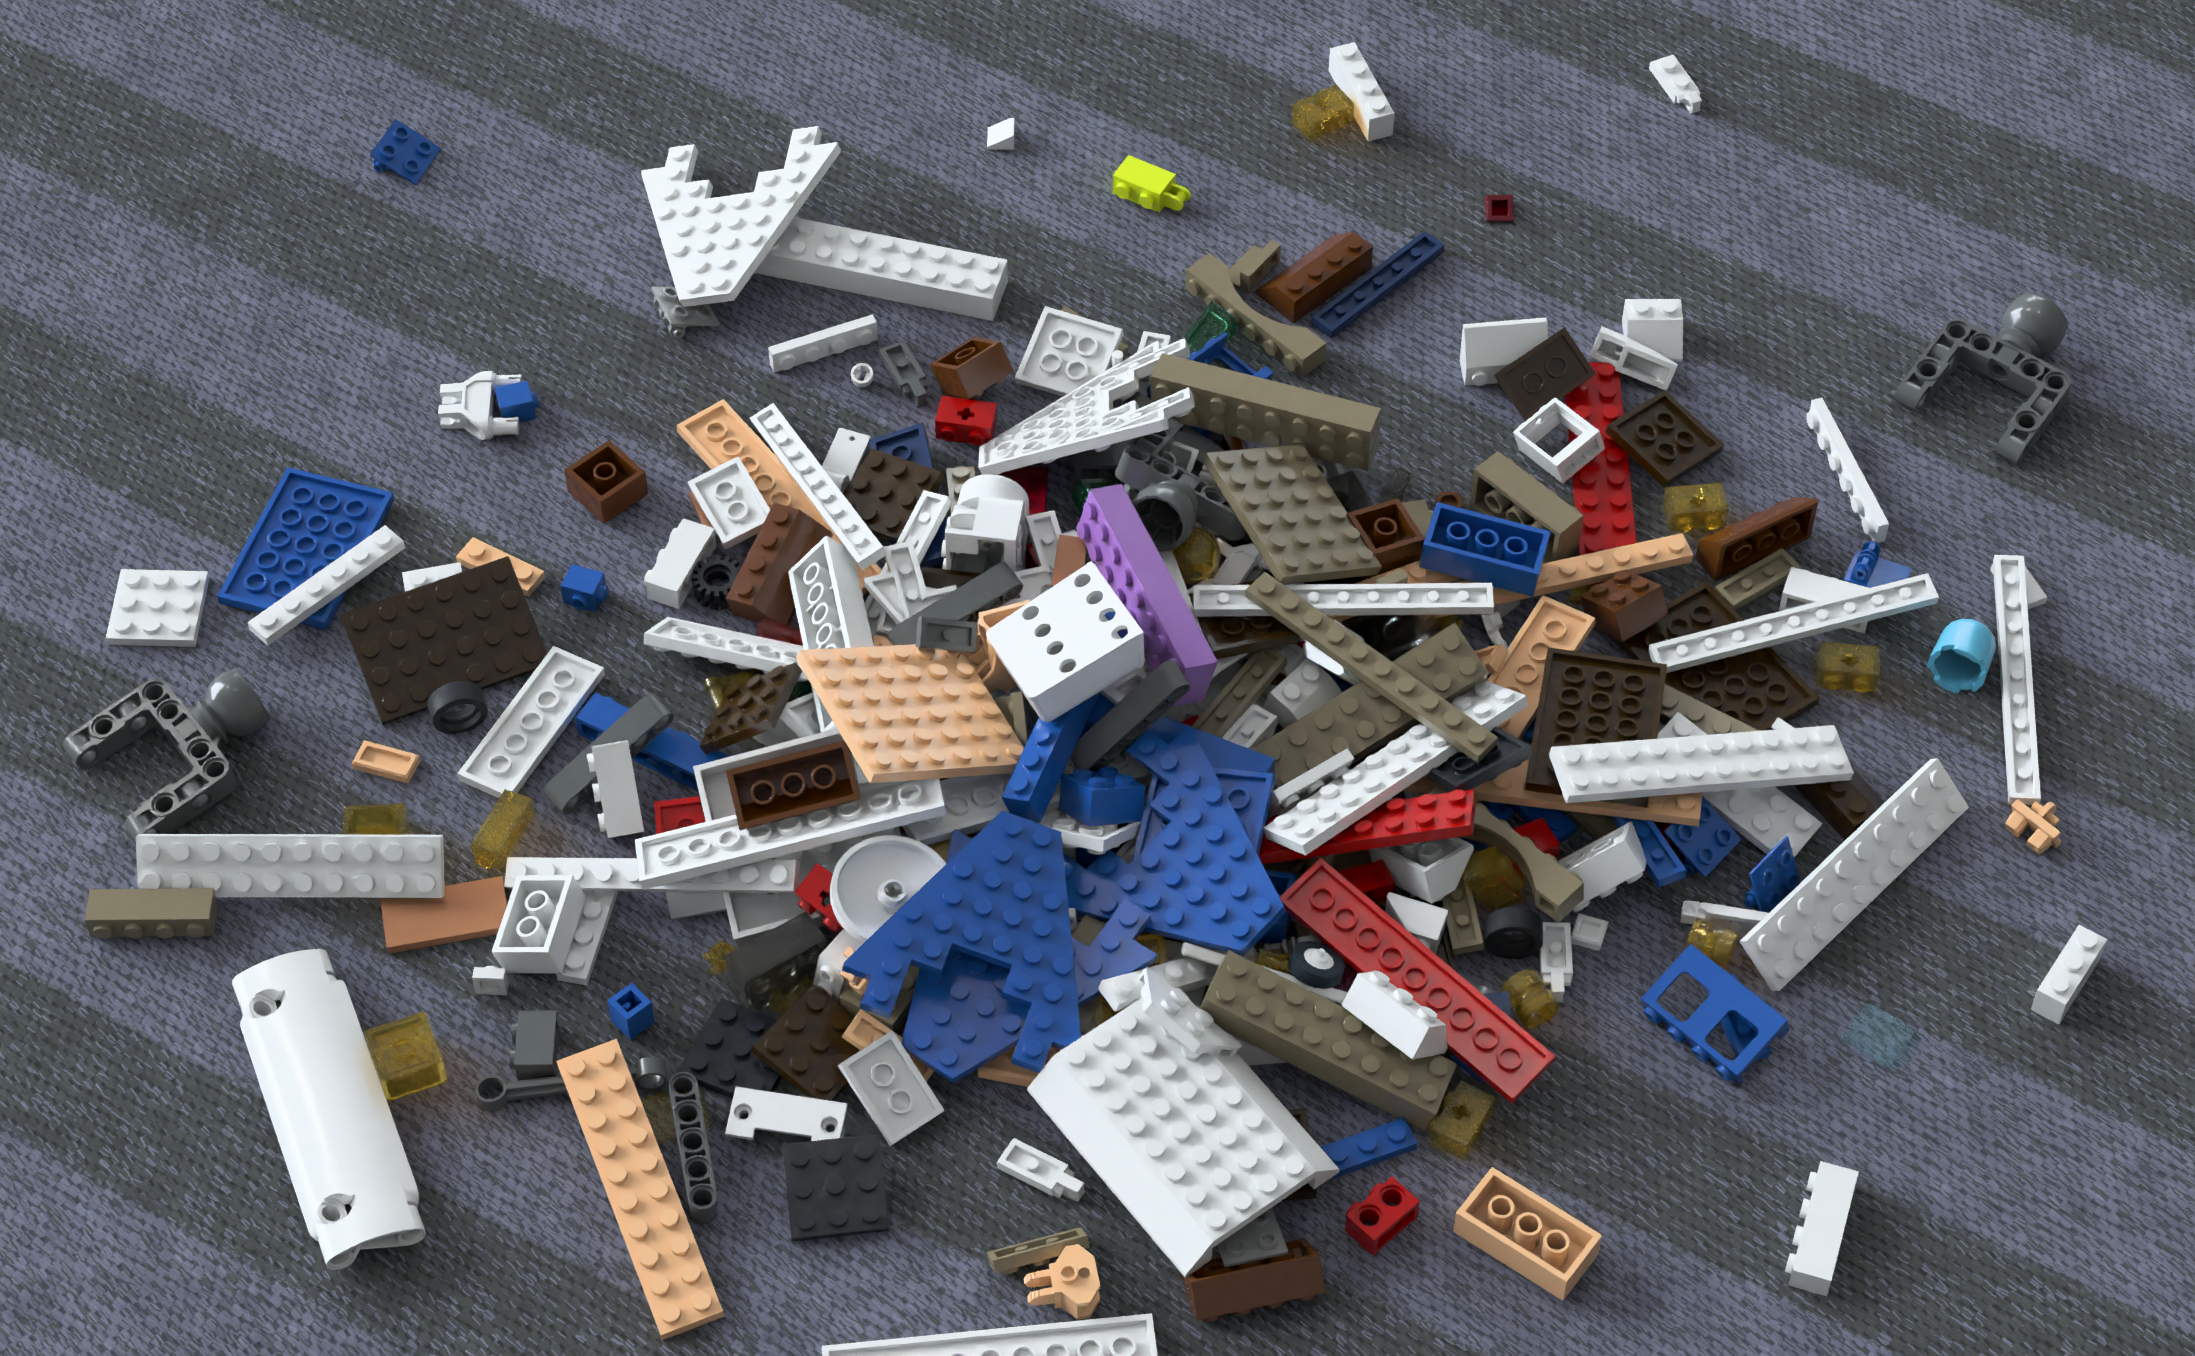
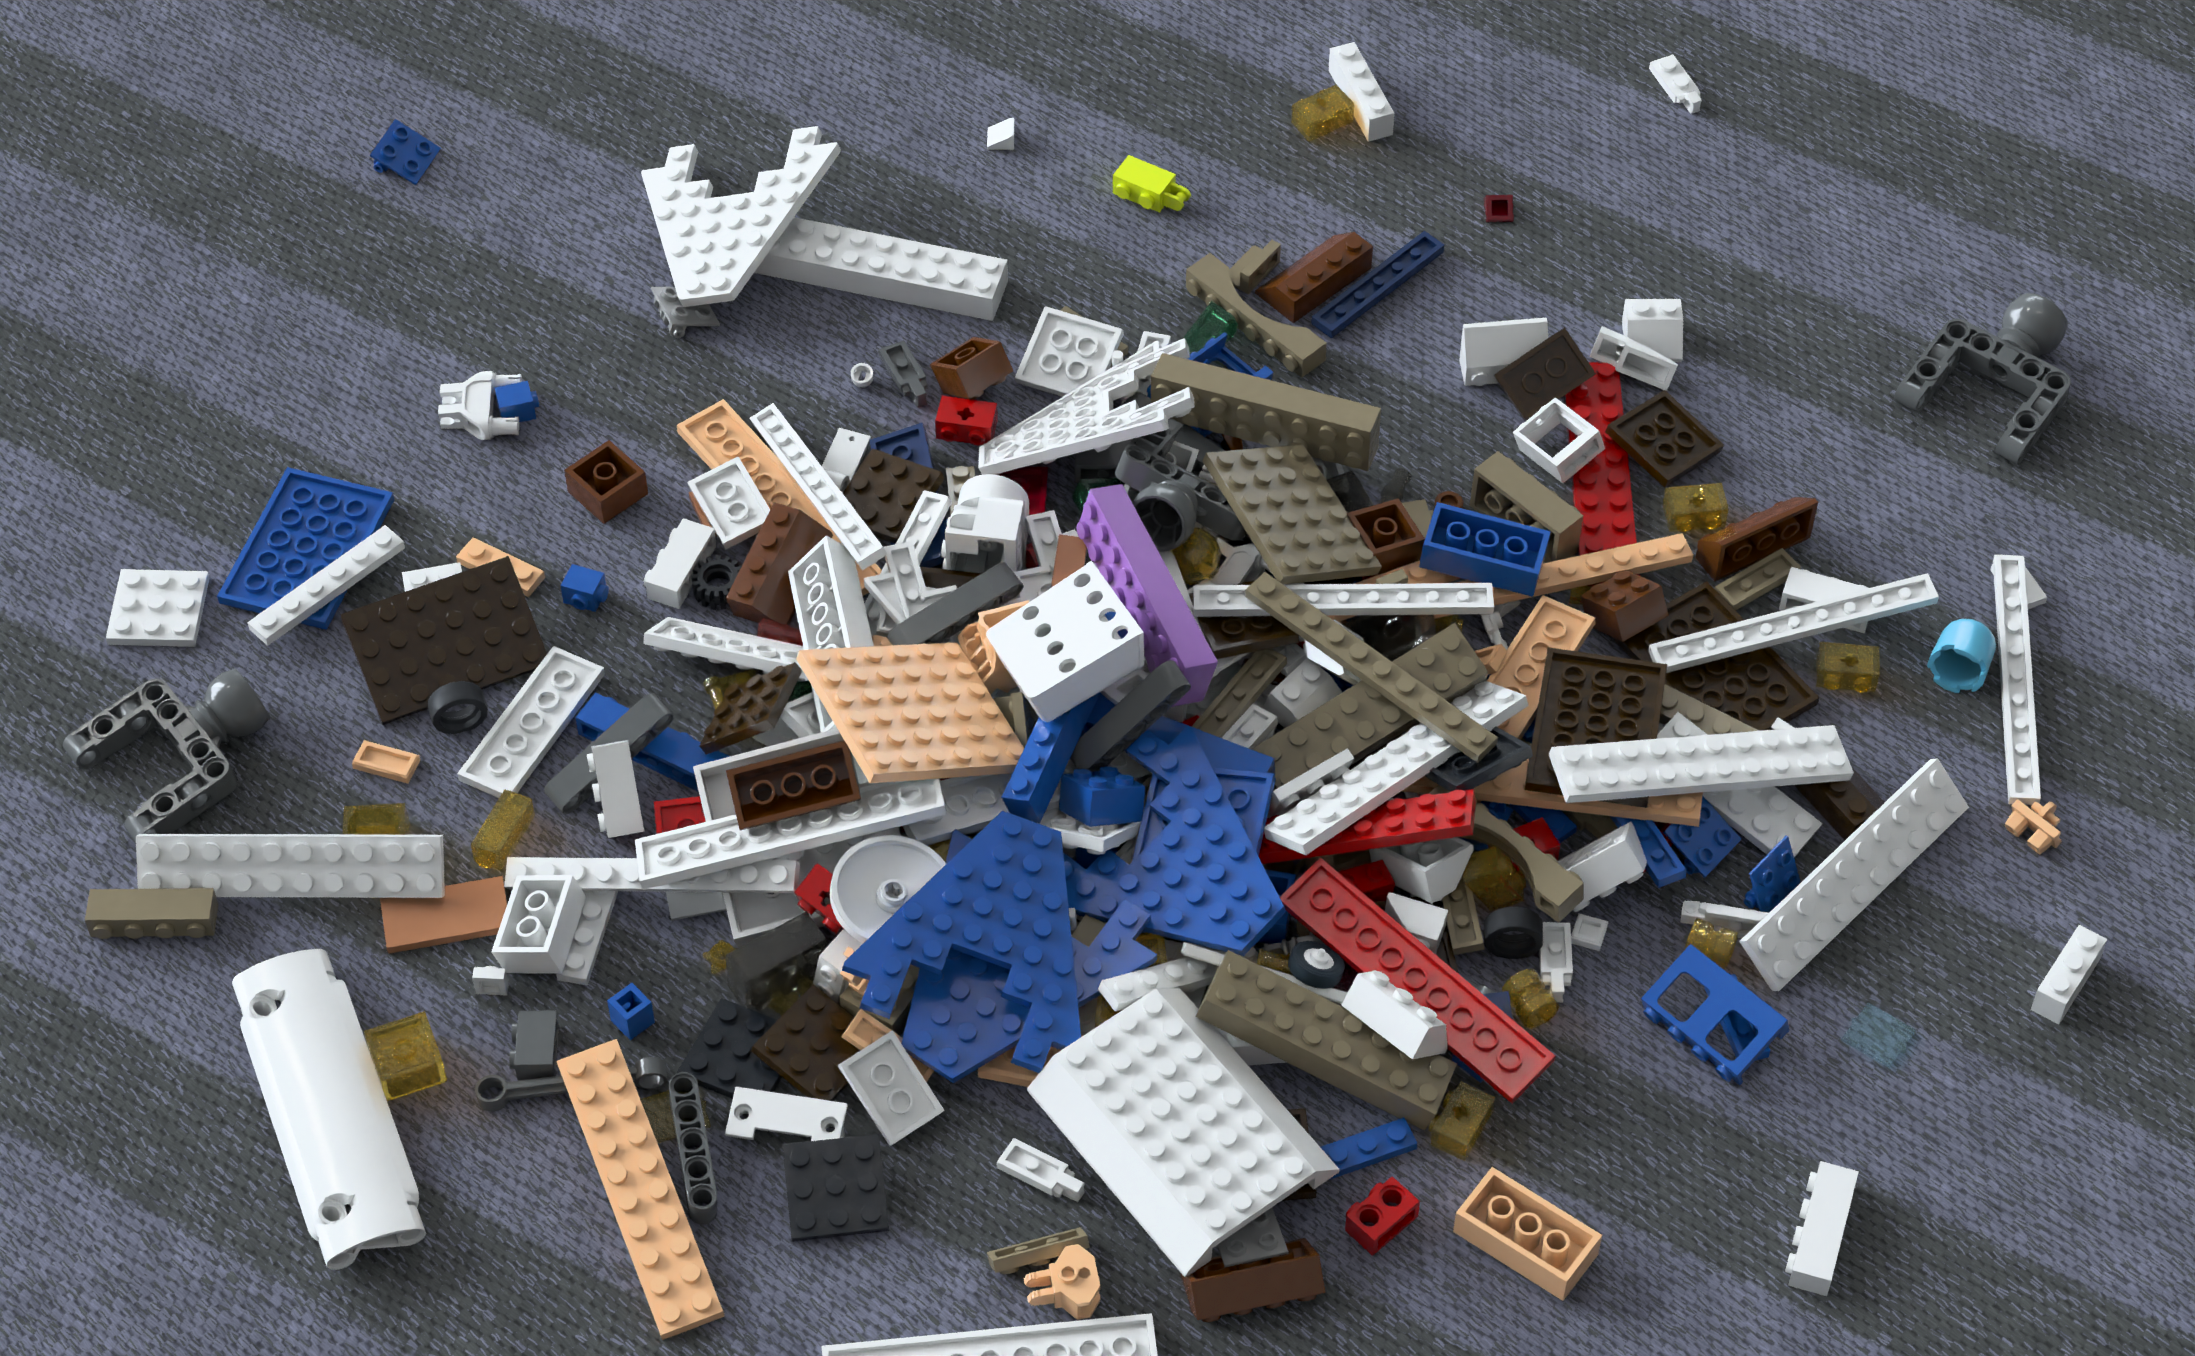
(823, 343): white plate -> none
(946, 634): dark grey plate -> none
(1182, 1019): white wing -> none
(1849, 473): white plate -> none
(1872, 571): blue hinge -> none

